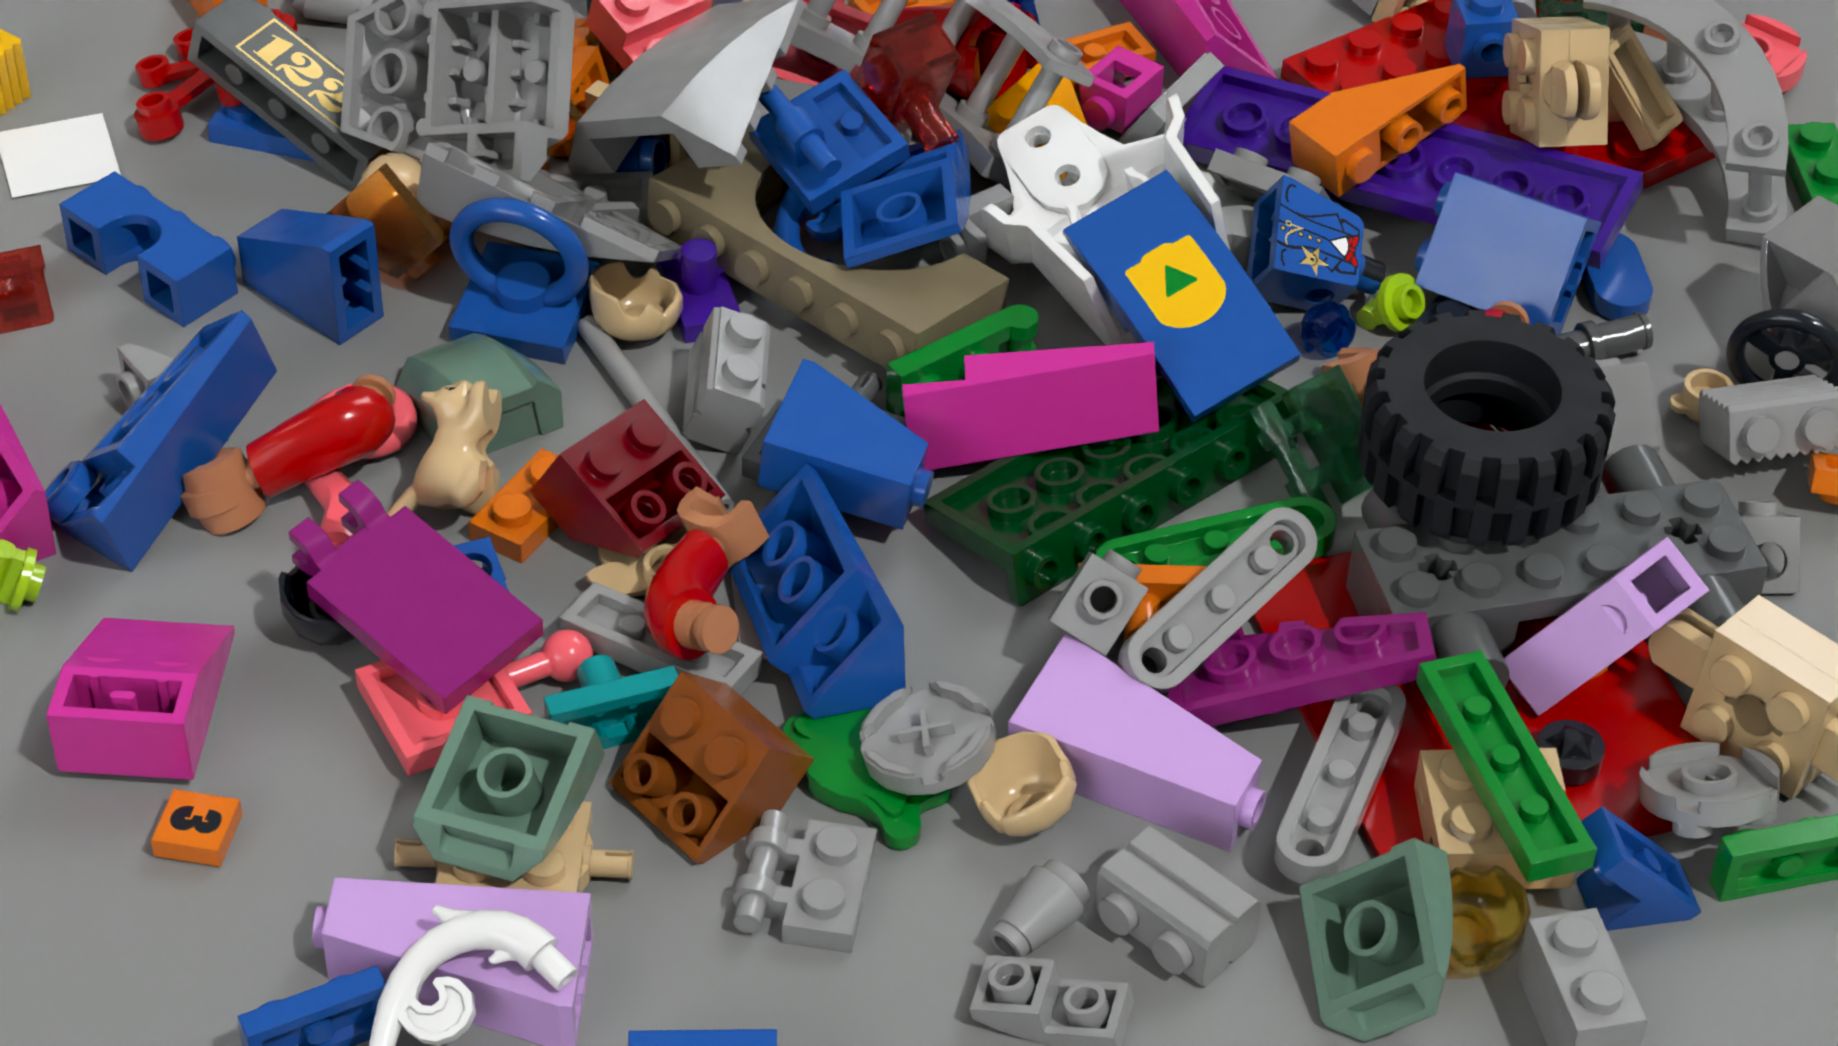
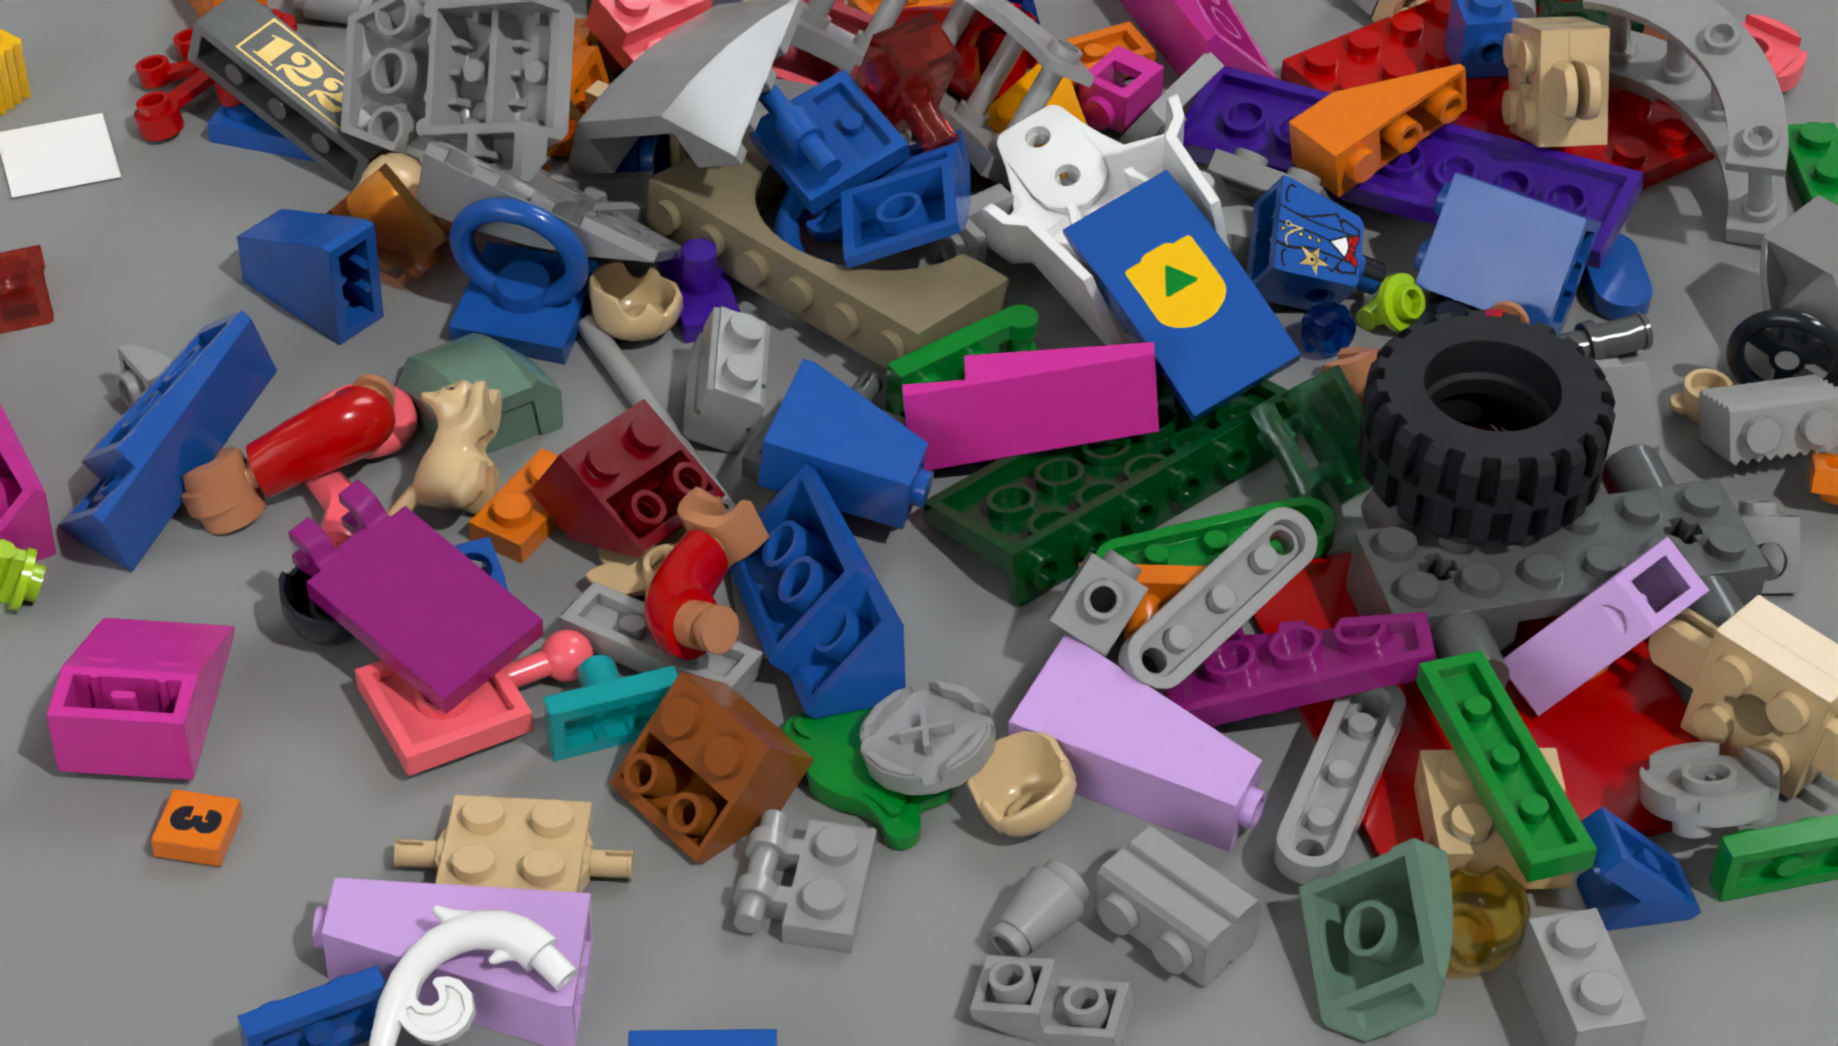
(69, 490): blue tile -> none
(179, 262): blue arch -> none
(505, 789): sand green slope -> none
(1578, 749): black tile -> none
(1638, 91): tan tile -> none

